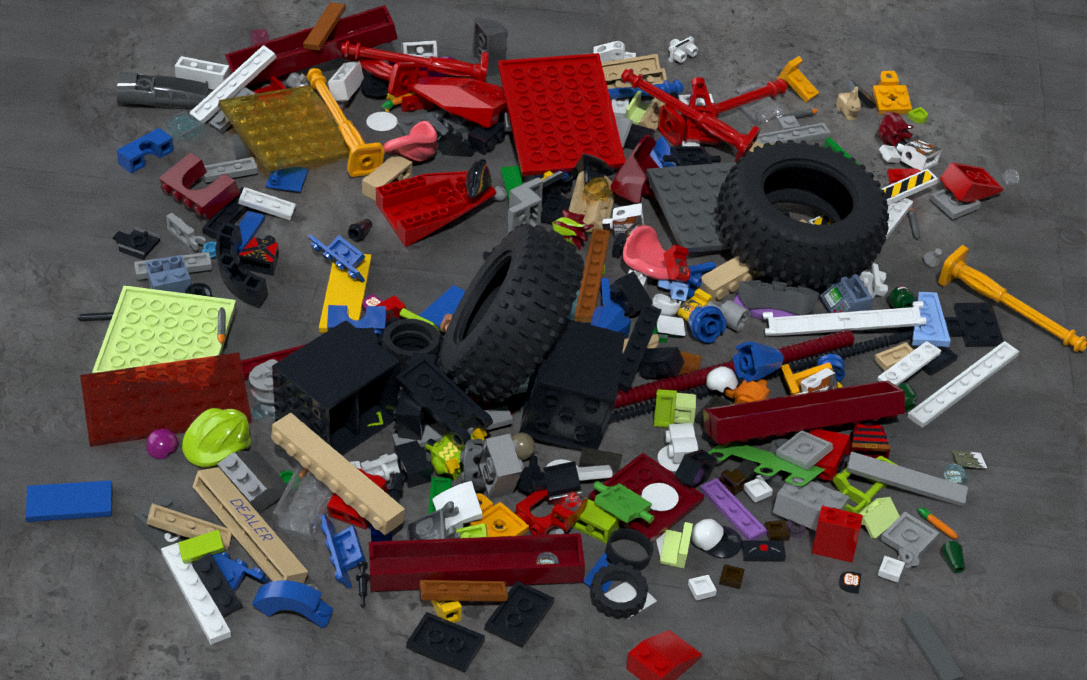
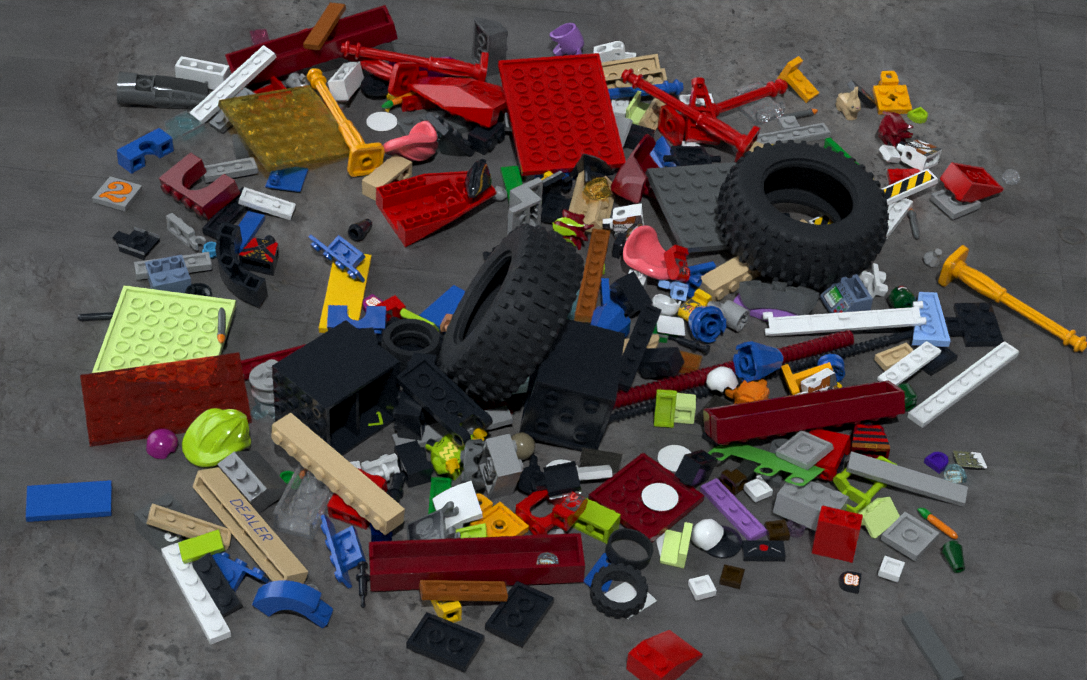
(117, 194): none -> light grey tile
(421, 49): white brick -> none
(569, 40): none -> medium lavender piece
(623, 502): bright green plate -> none
(680, 49): white hips -> none
(681, 440): white brick -> none
(694, 345): none -> black piece
(913, 554): light grey plant -> none
(937, 461): none -> dark purple tile

